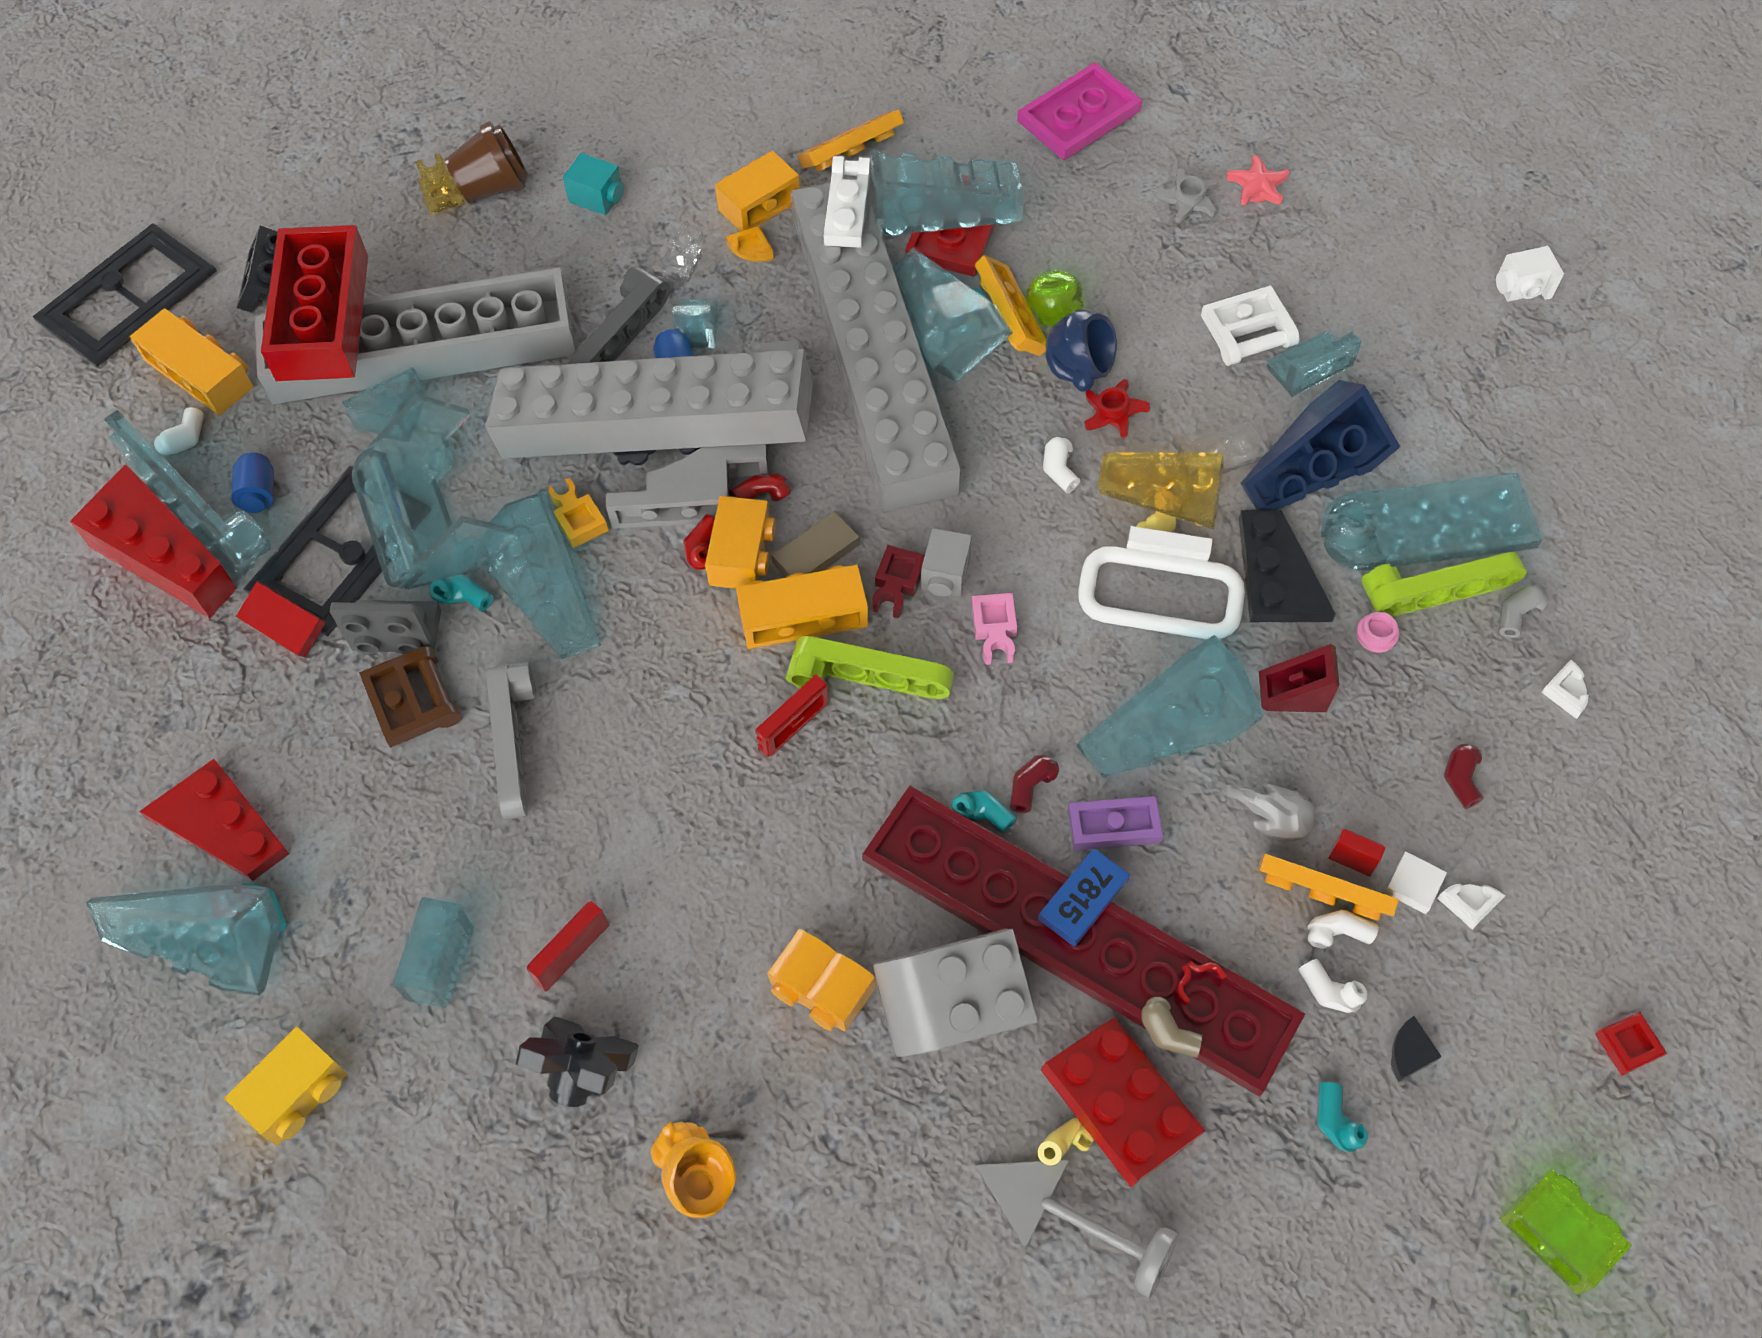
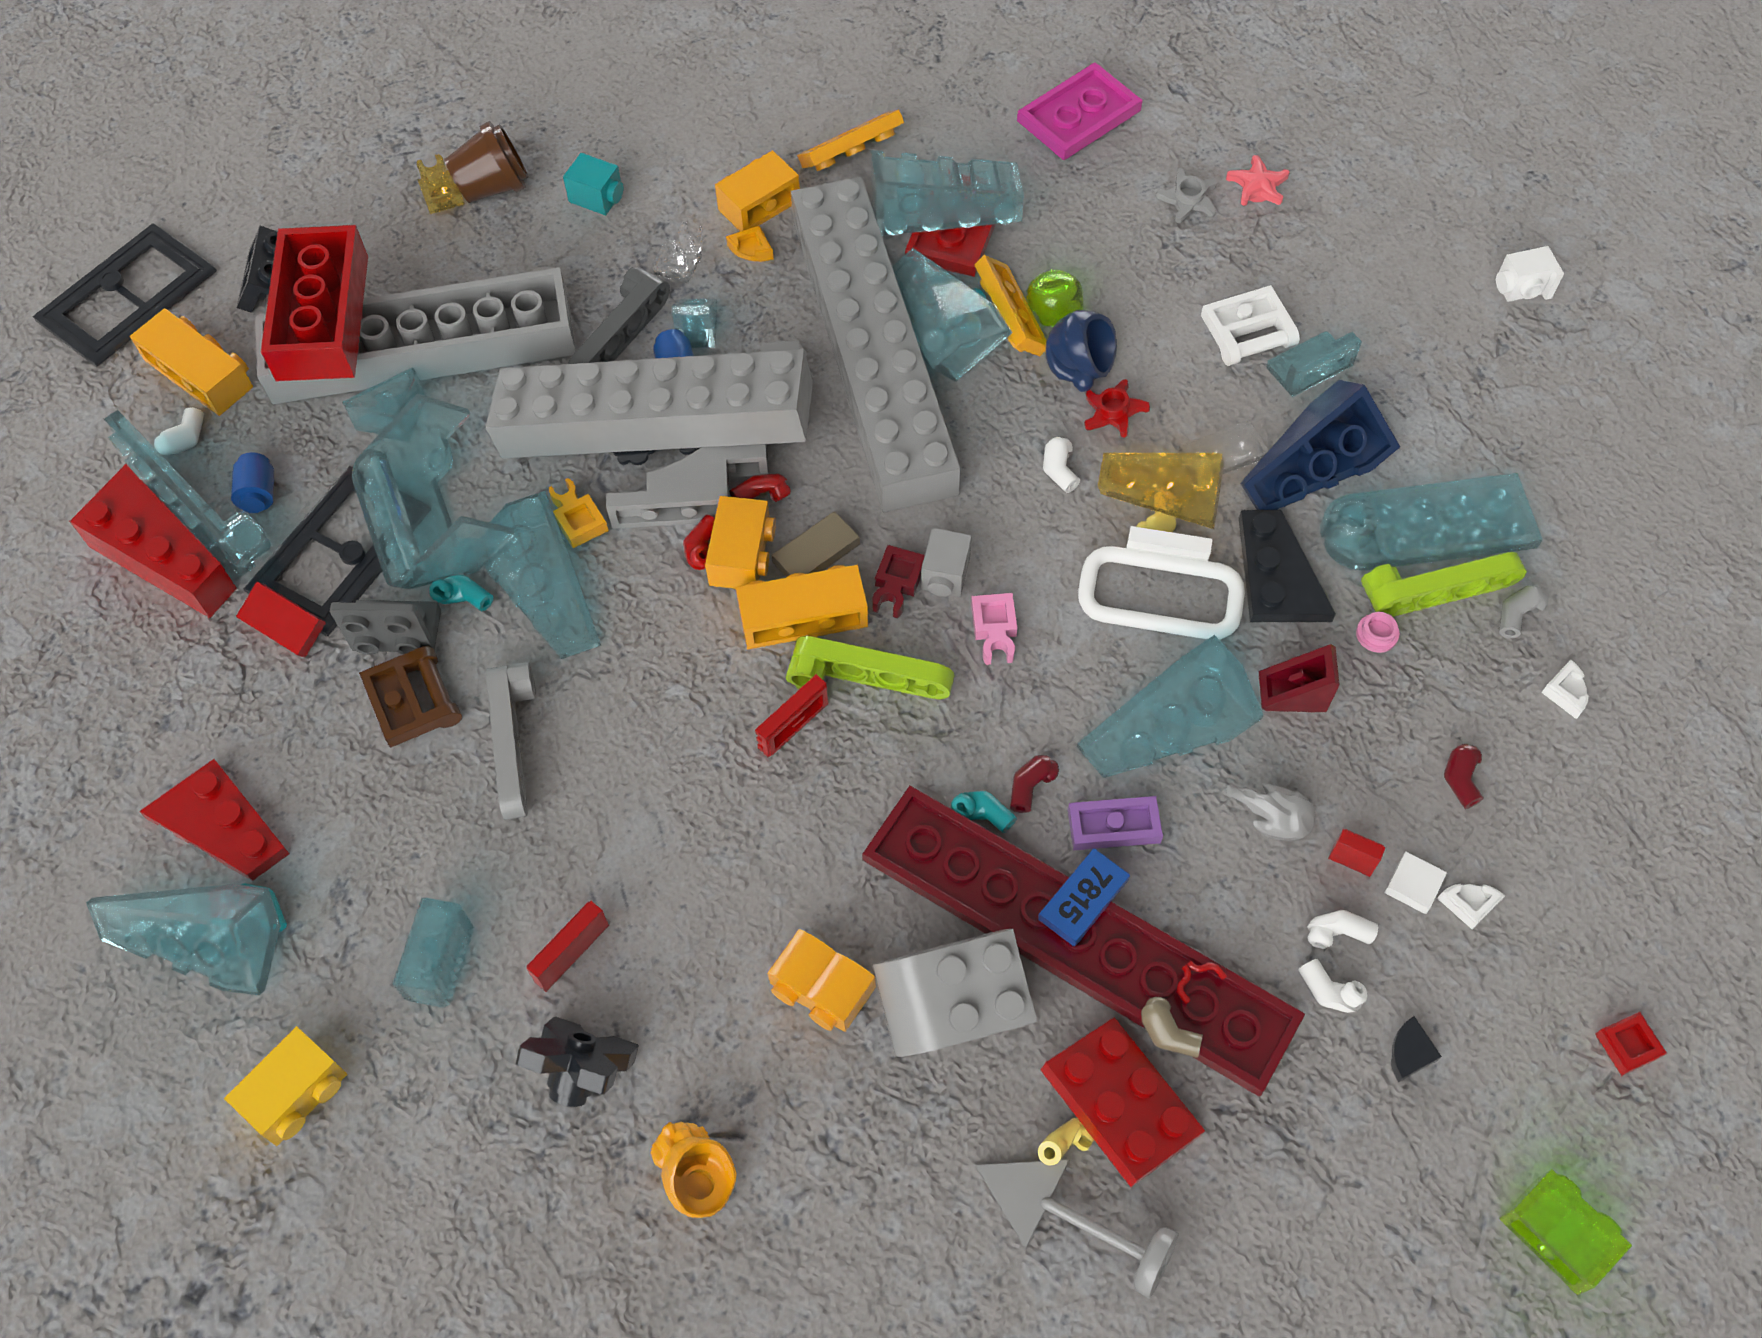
(847, 202): white plate -> none
(1326, 887): light orange plate -> none
(1334, 1124): teal arm -> none

